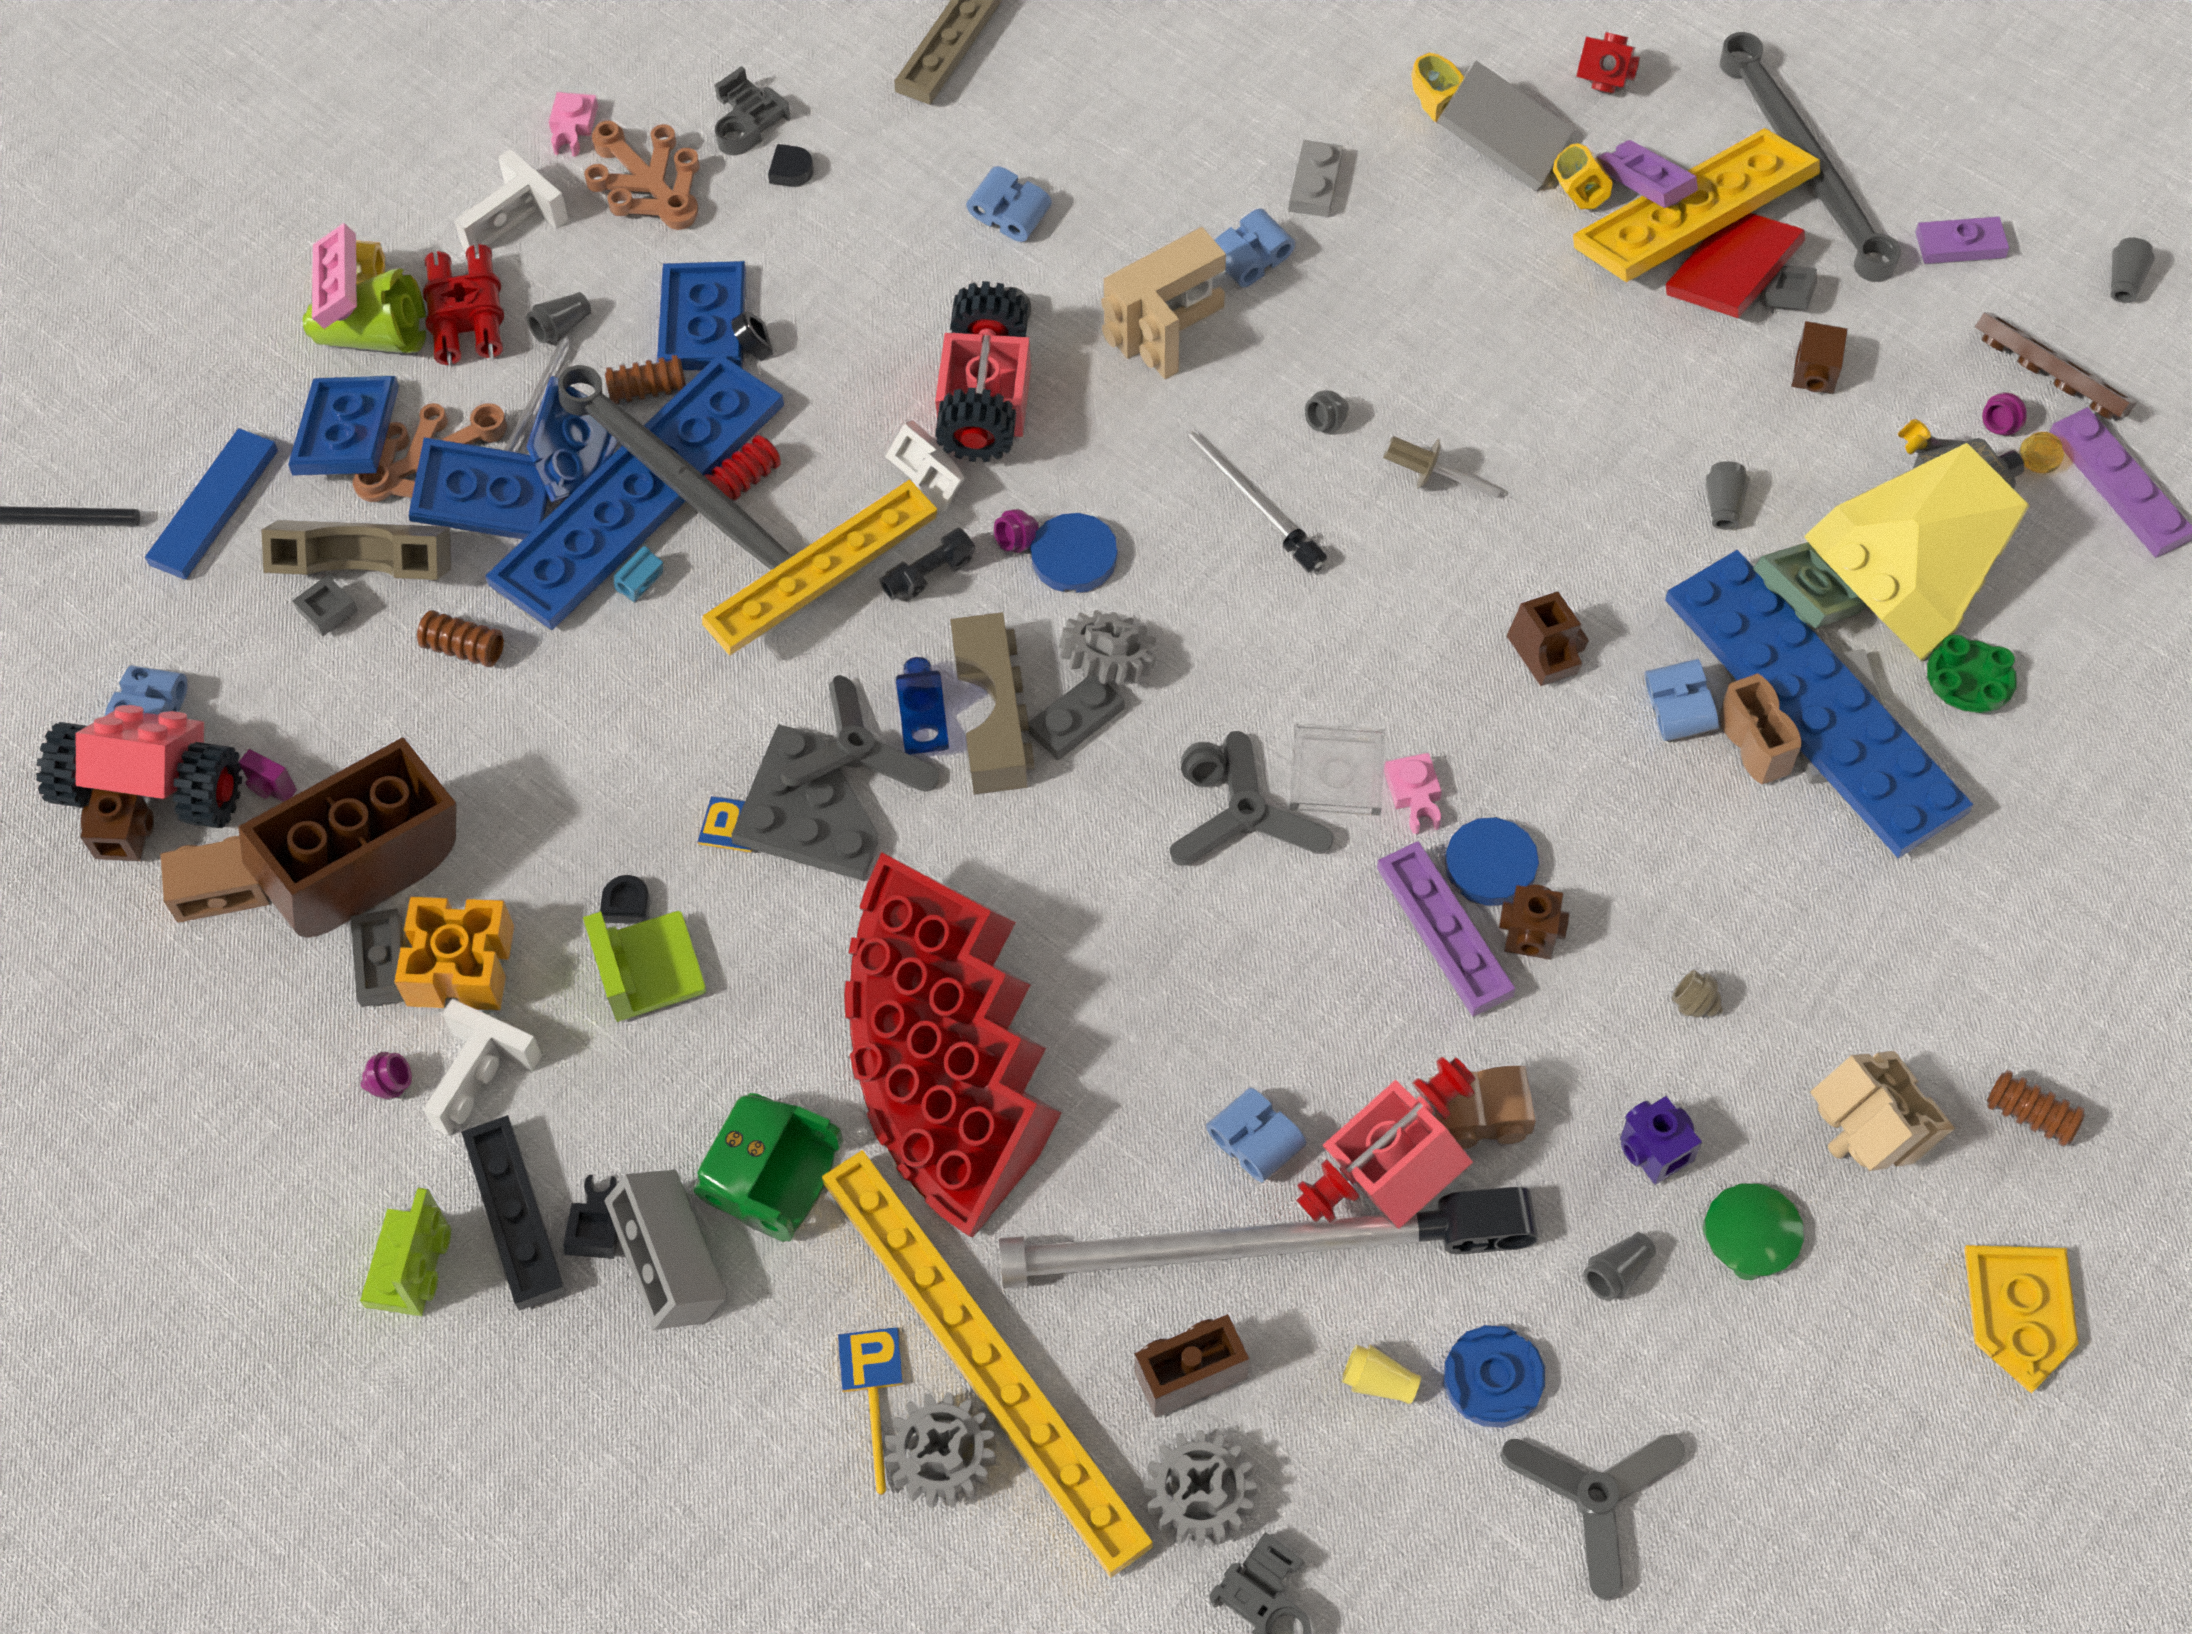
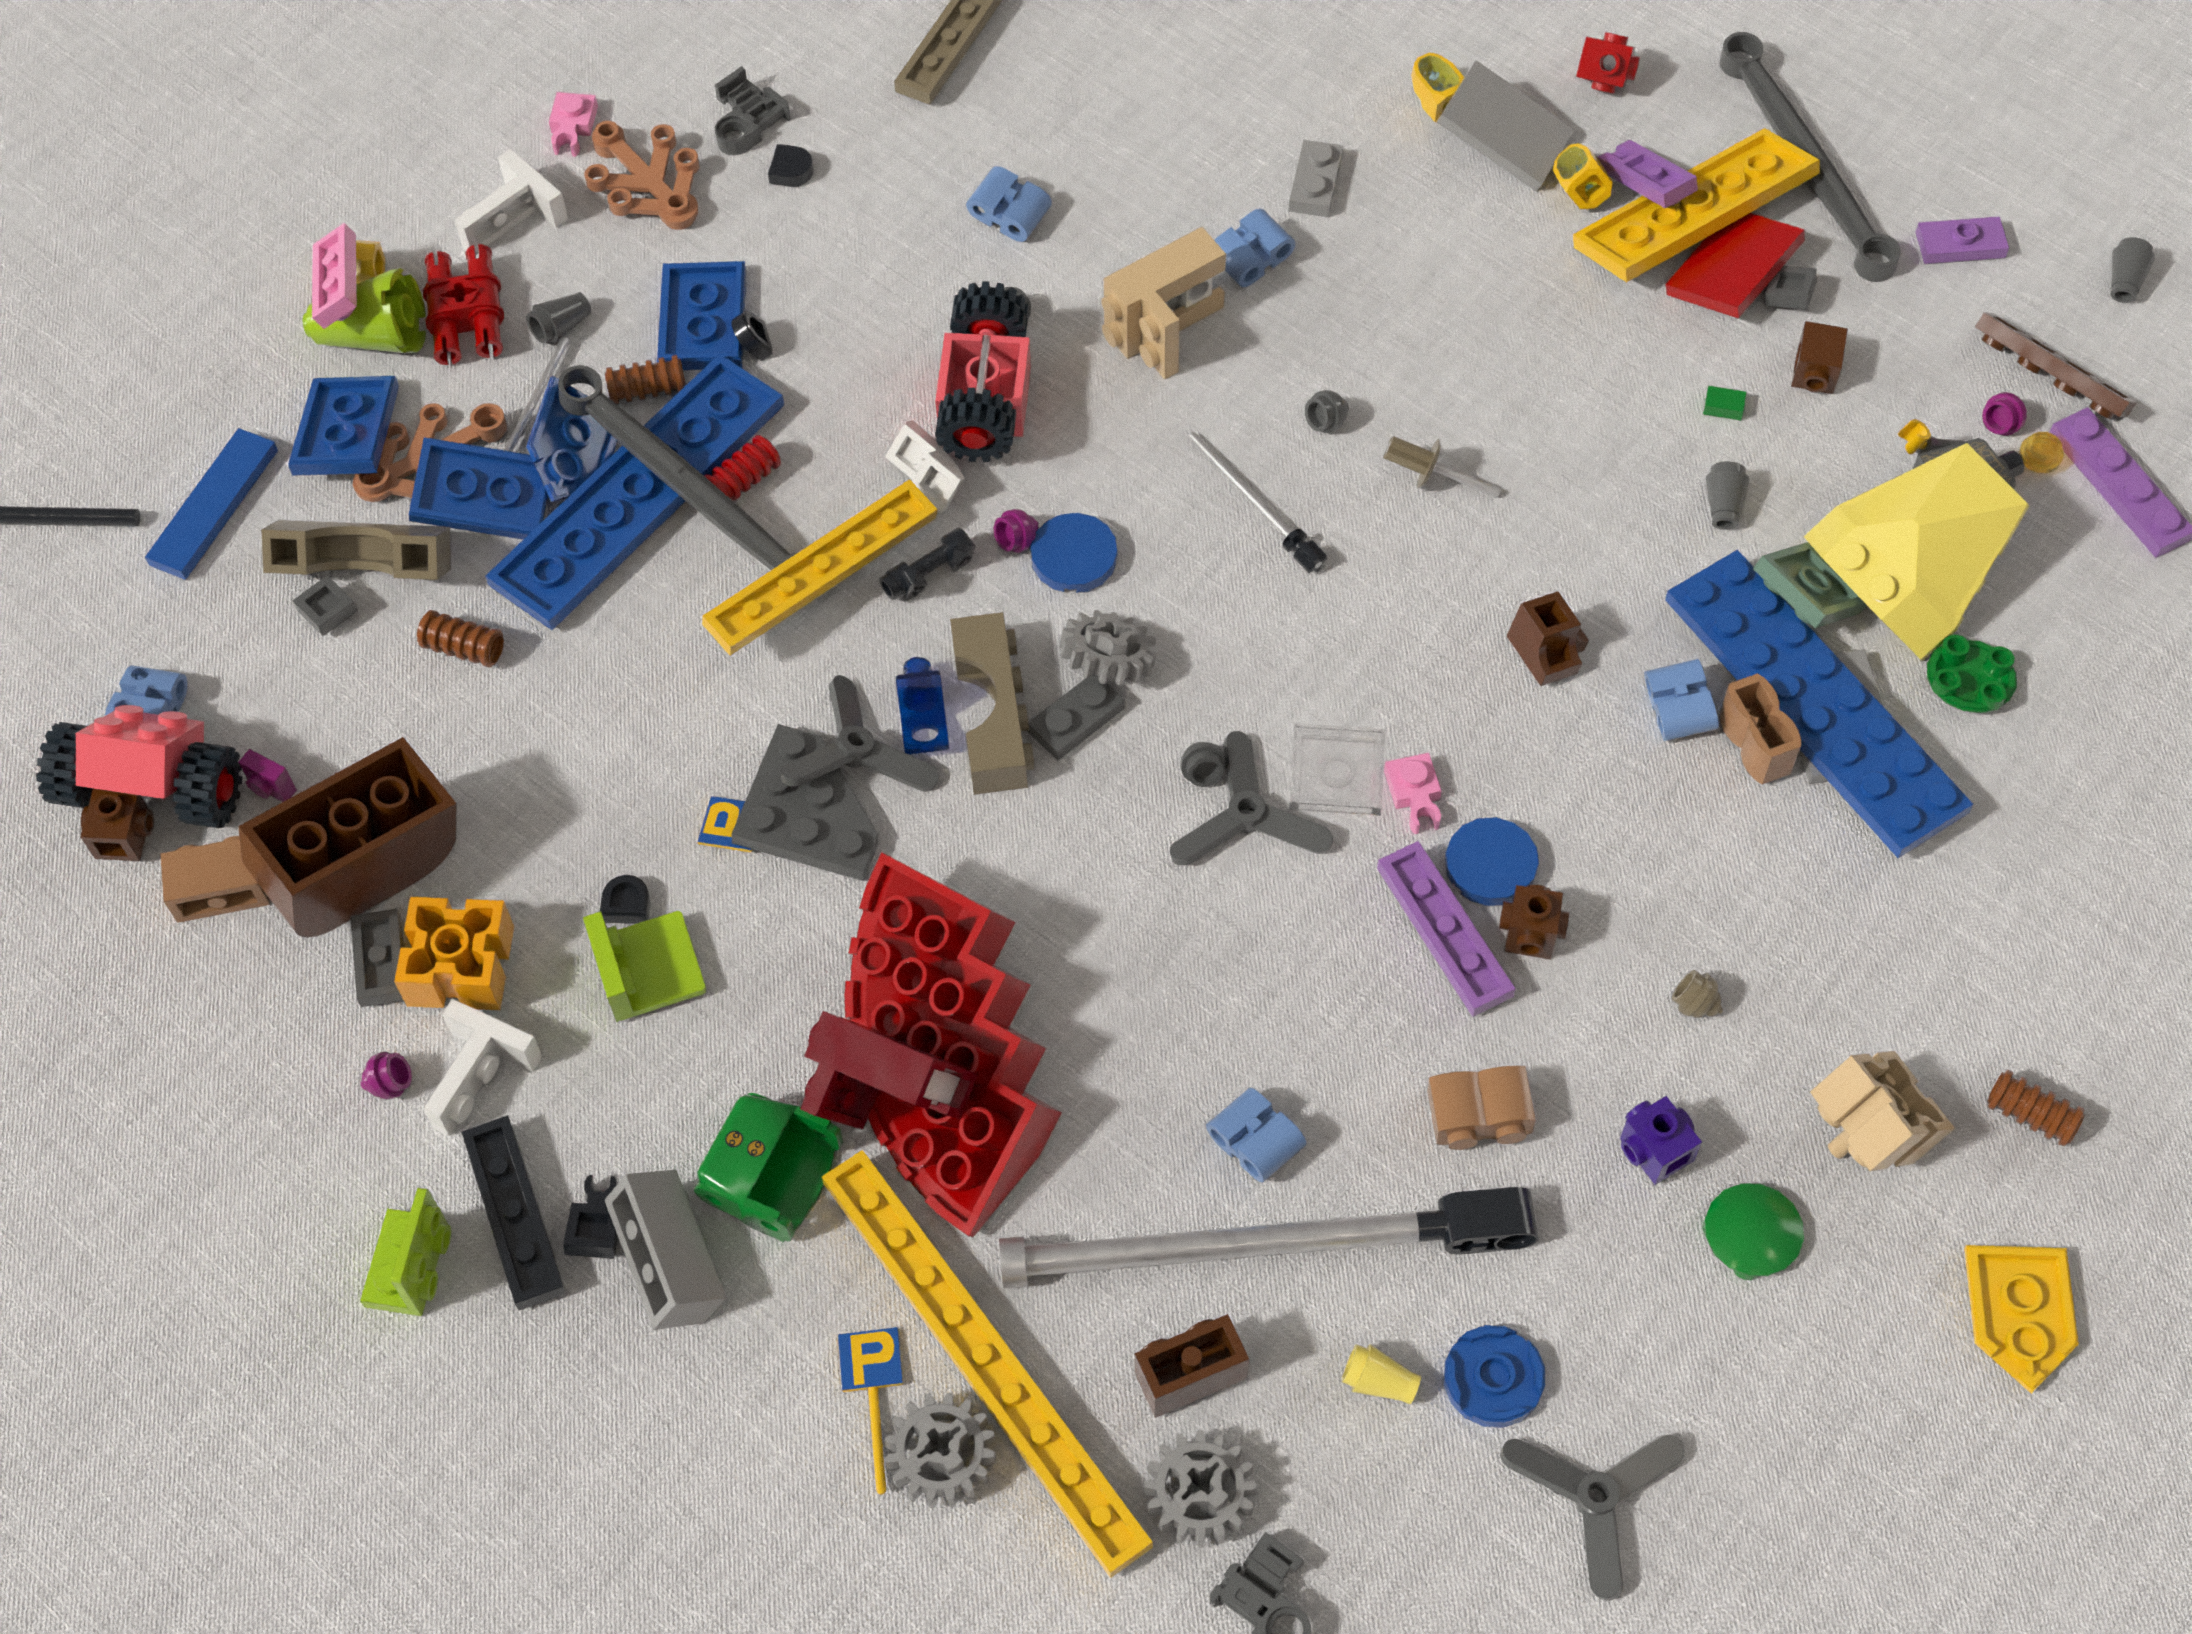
(638, 574): dark azure piece -> none
(862, 1061): none -> dark red brick
(1395, 1149): coral brick -> none
(1619, 1266): dark grey cone -> none
(1724, 403): none -> green piece

